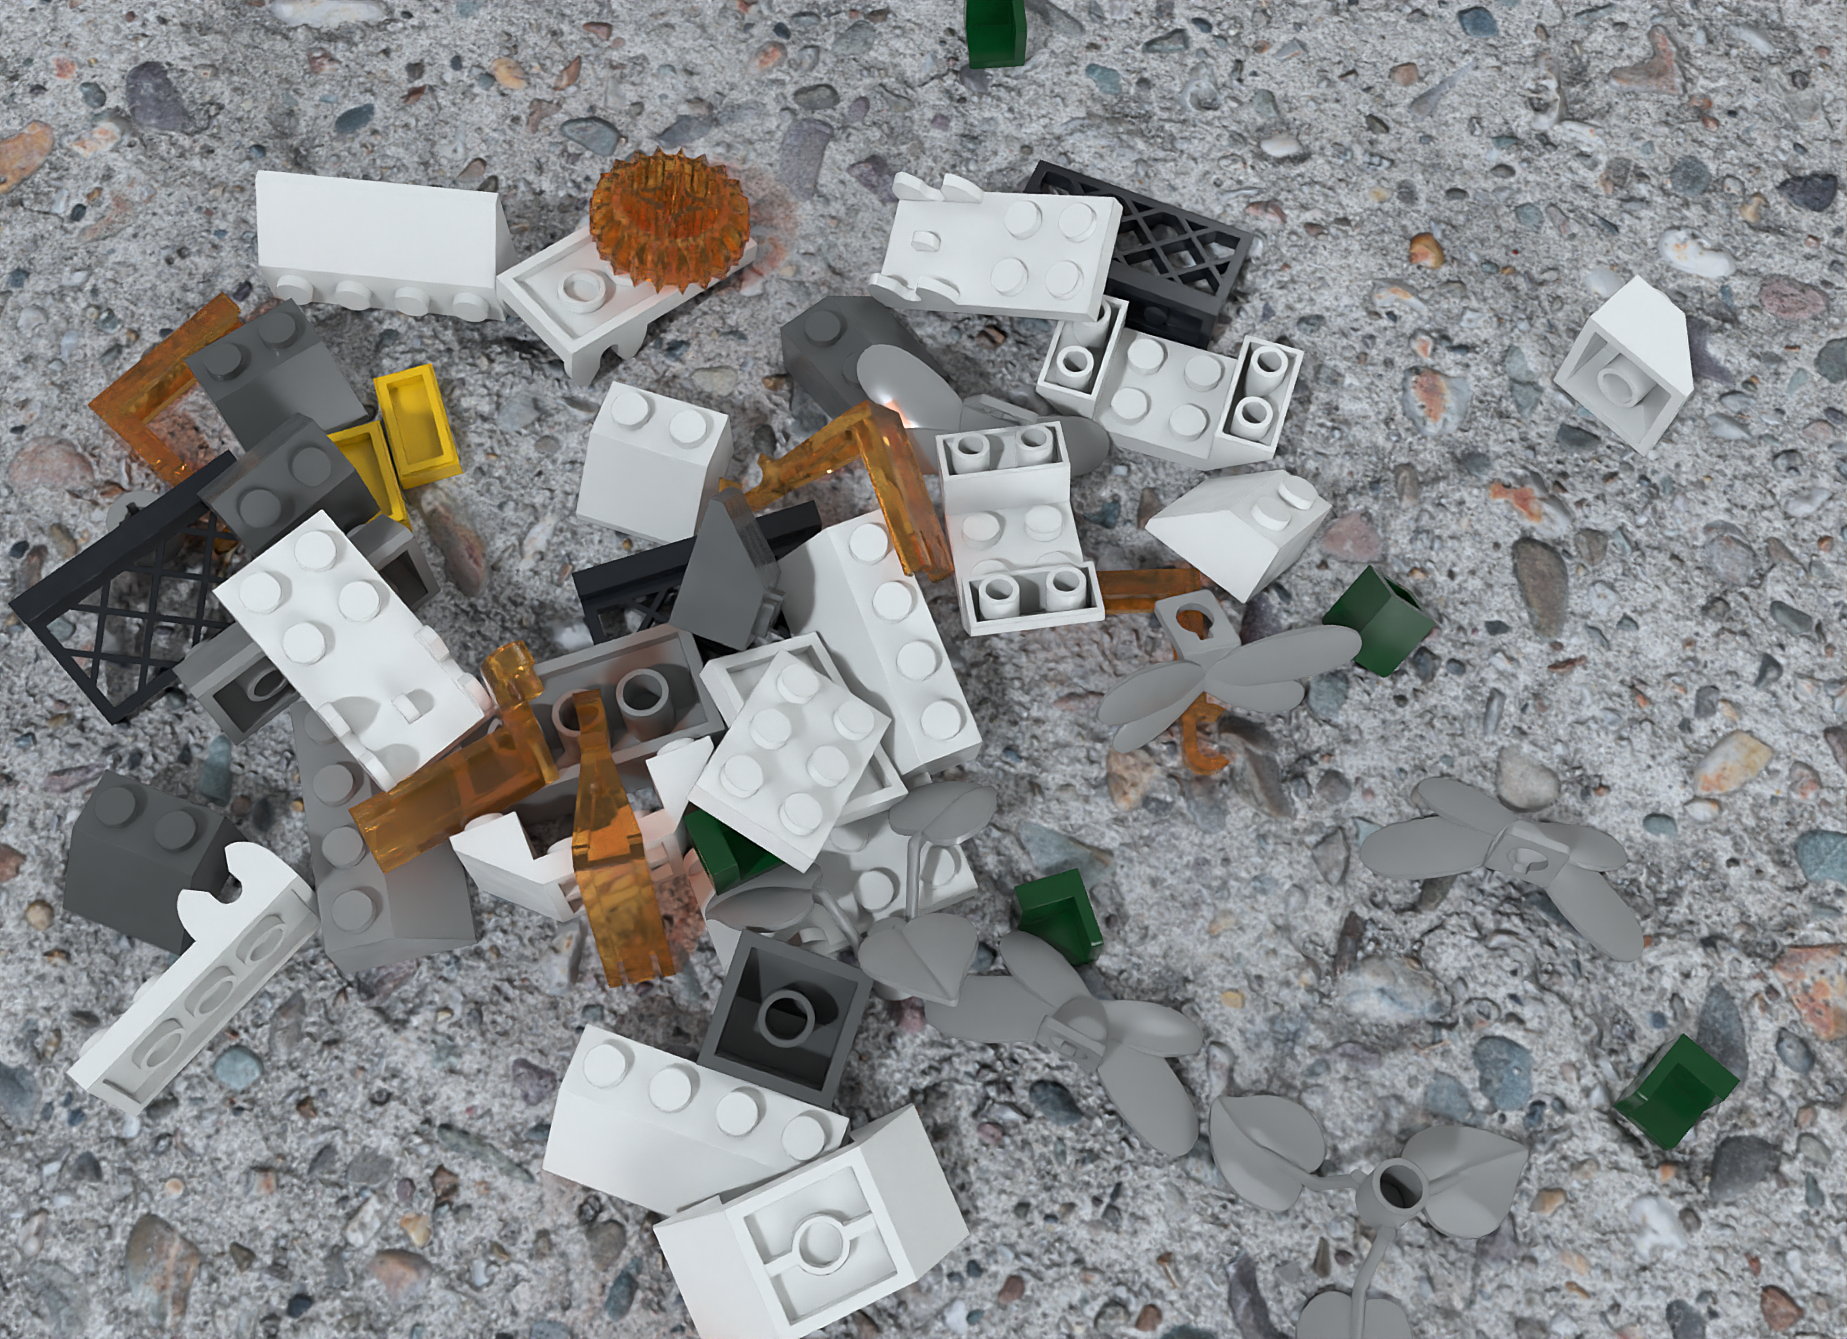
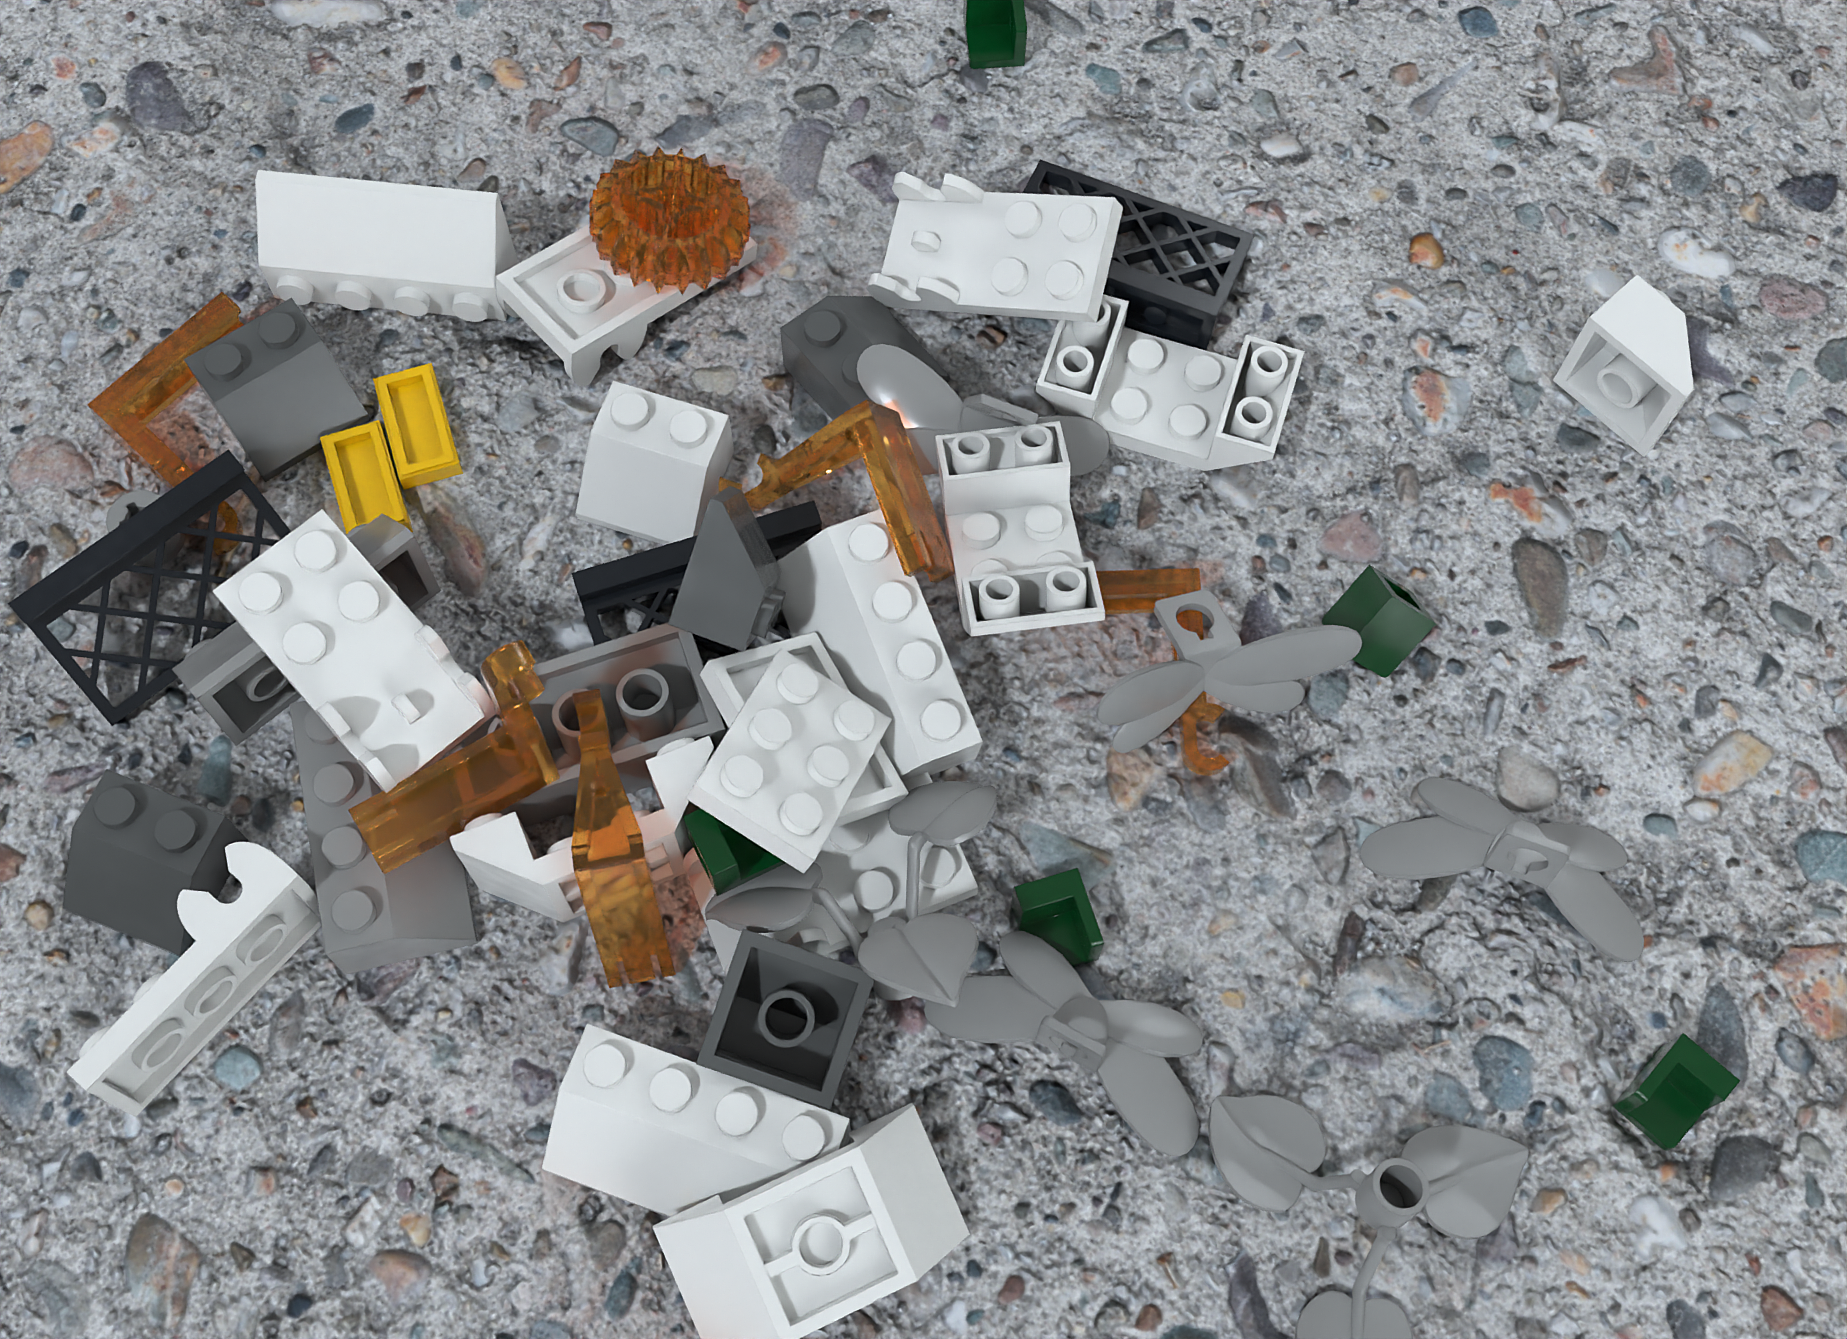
(287, 483): dark grey slope -> none
(1242, 527): white slope -> none

